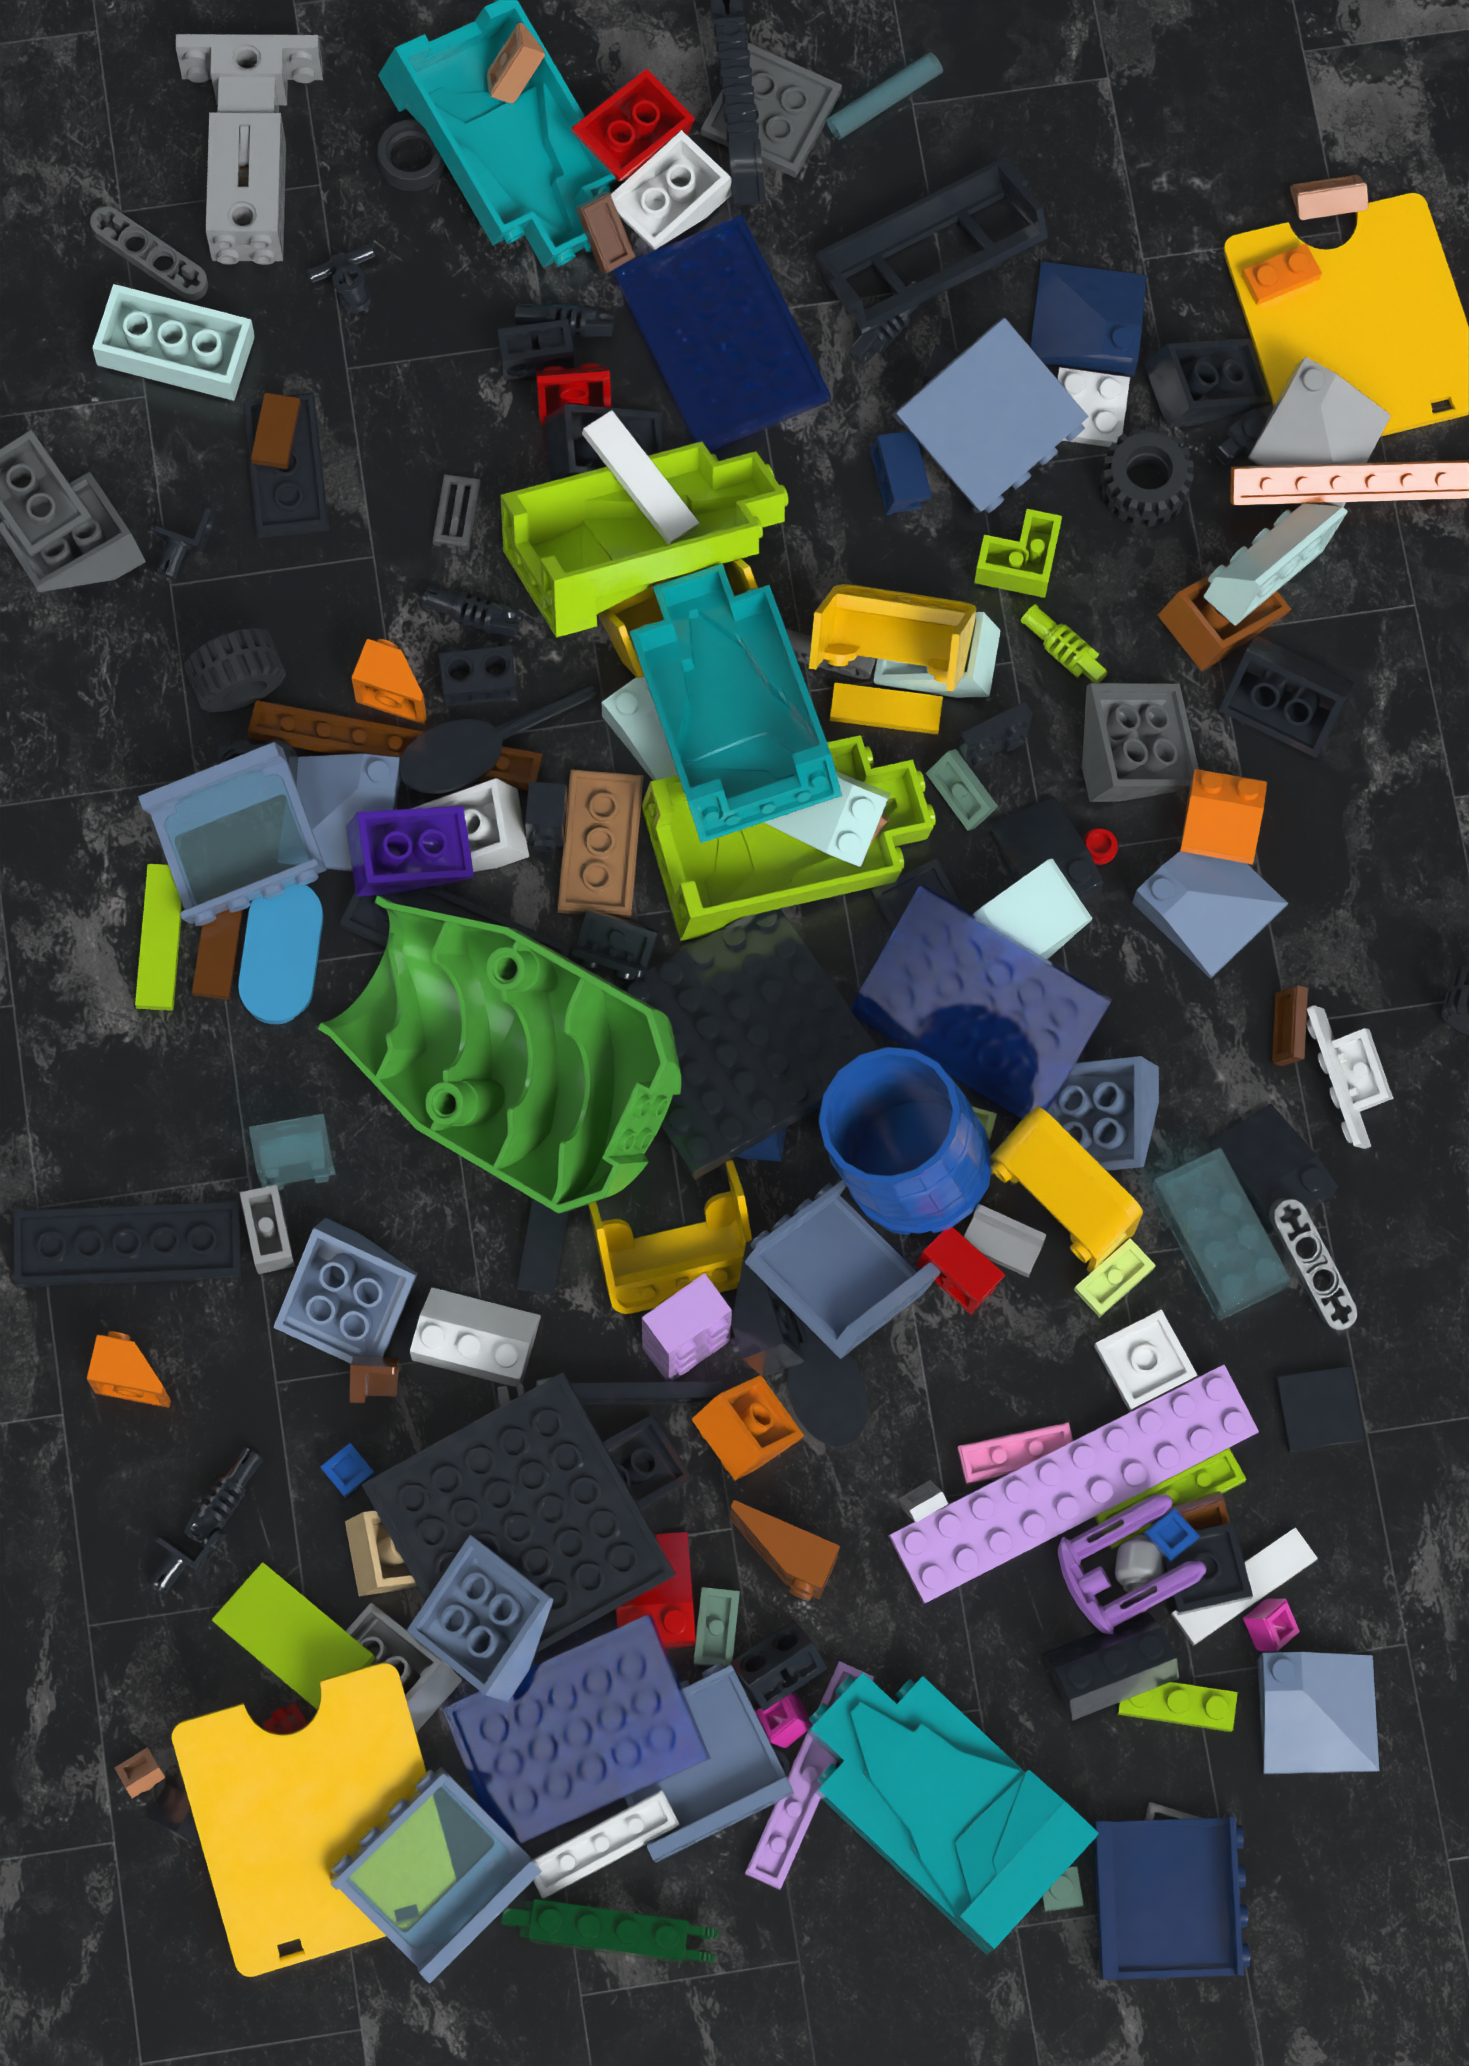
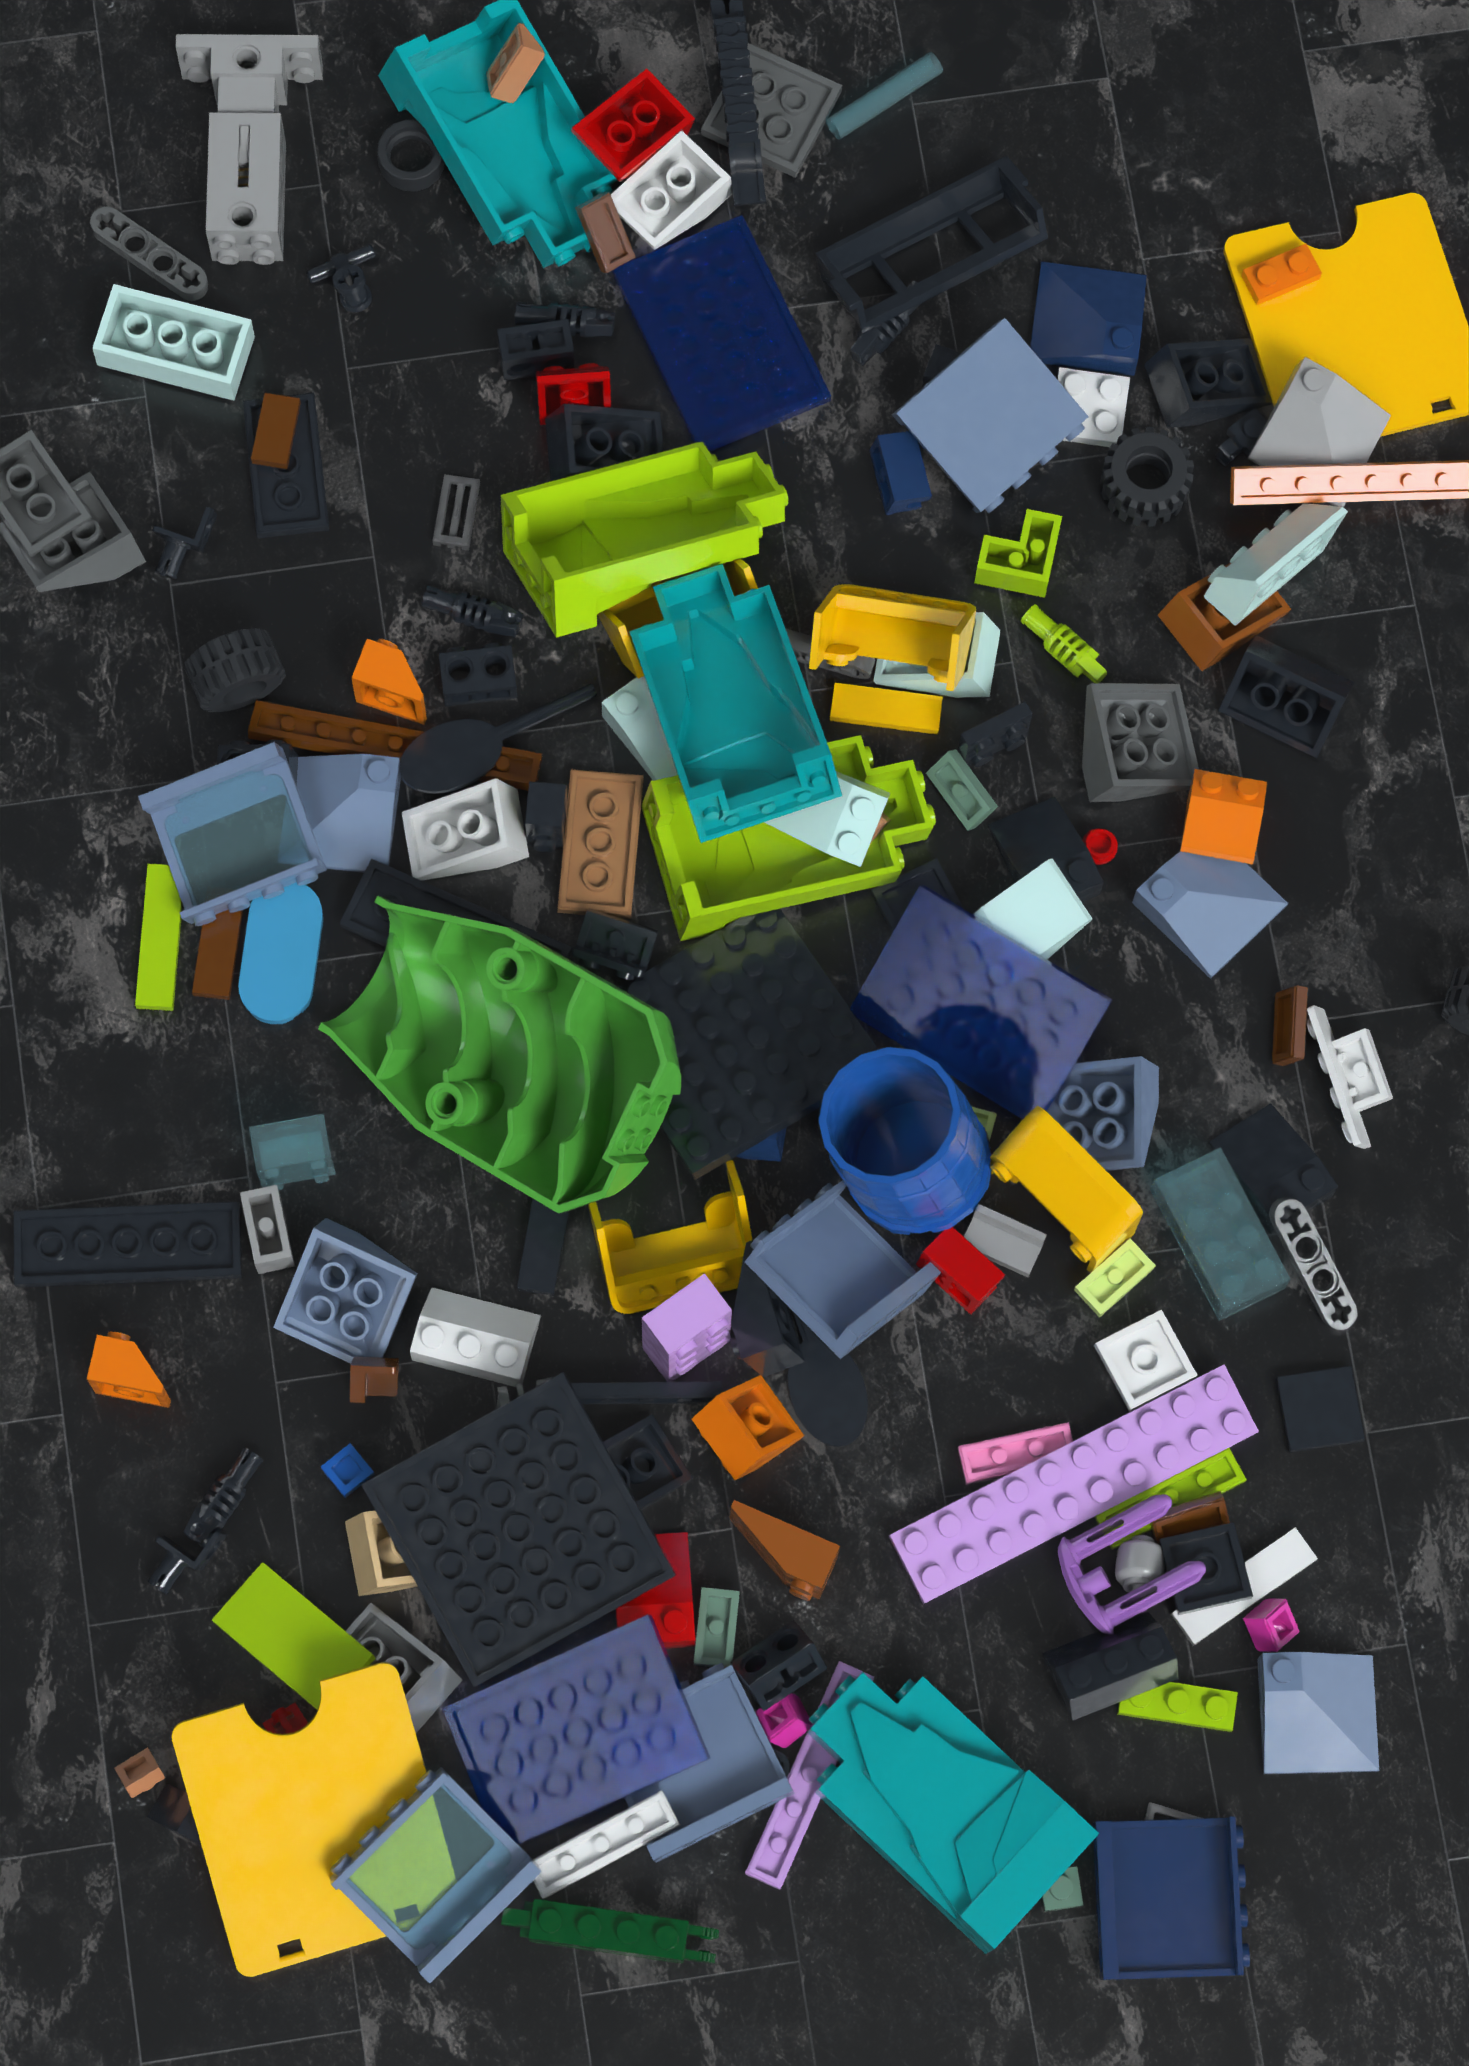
(408, 849): dark purple slope -> none
(484, 1620): sand blue slope -> none
(640, 478): white tile -> none
(923, 1501): light grey plate -> none
(1172, 1535): blue tile -> none
(1330, 197): slope -> none

